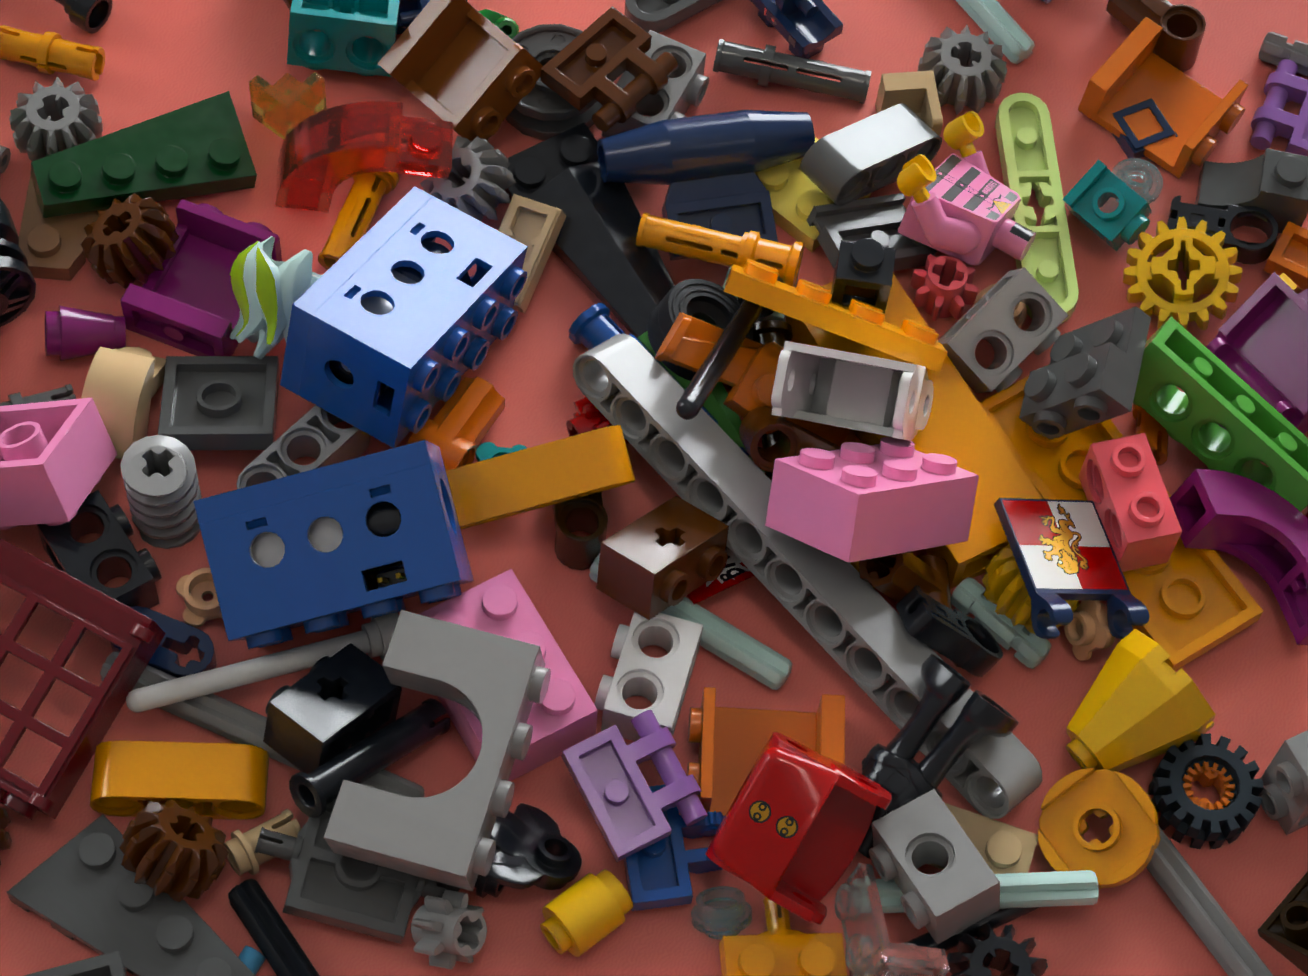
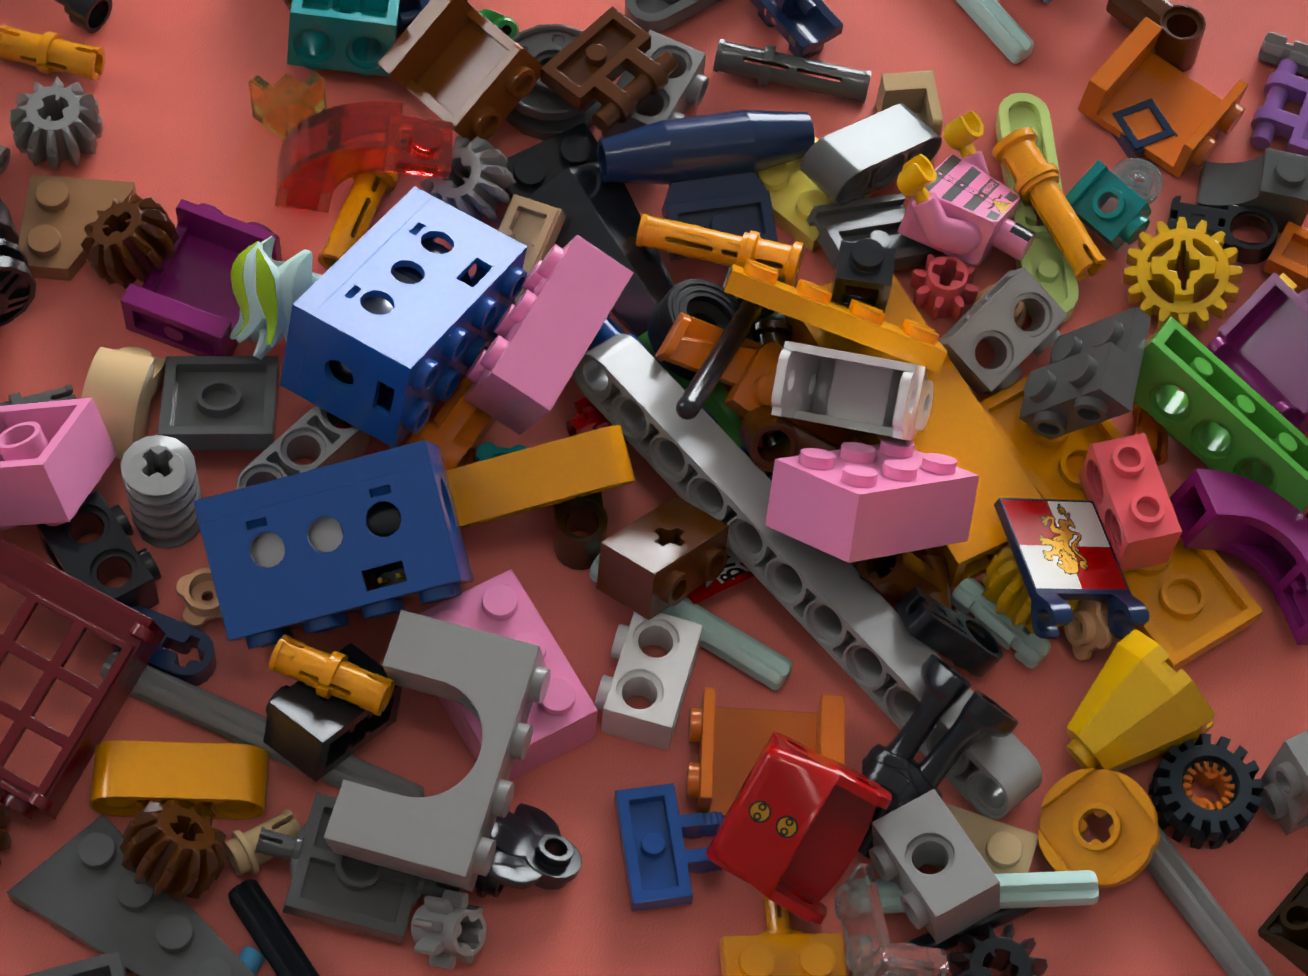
(82, 332): magenta cone -> none
(162, 158): dark green wing -> none
(331, 675): none -> light orange pin
(368, 757): black pin -> none
(372, 640): white piece -> none
(546, 333): none -> bright pink brick
(585, 913): yellow brick -> none
(618, 792): medium lavender plate -> none
(721, 912): clear light blue plate -> none
(964, 68): light grey gear -> none
(1038, 183): none -> light orange pin

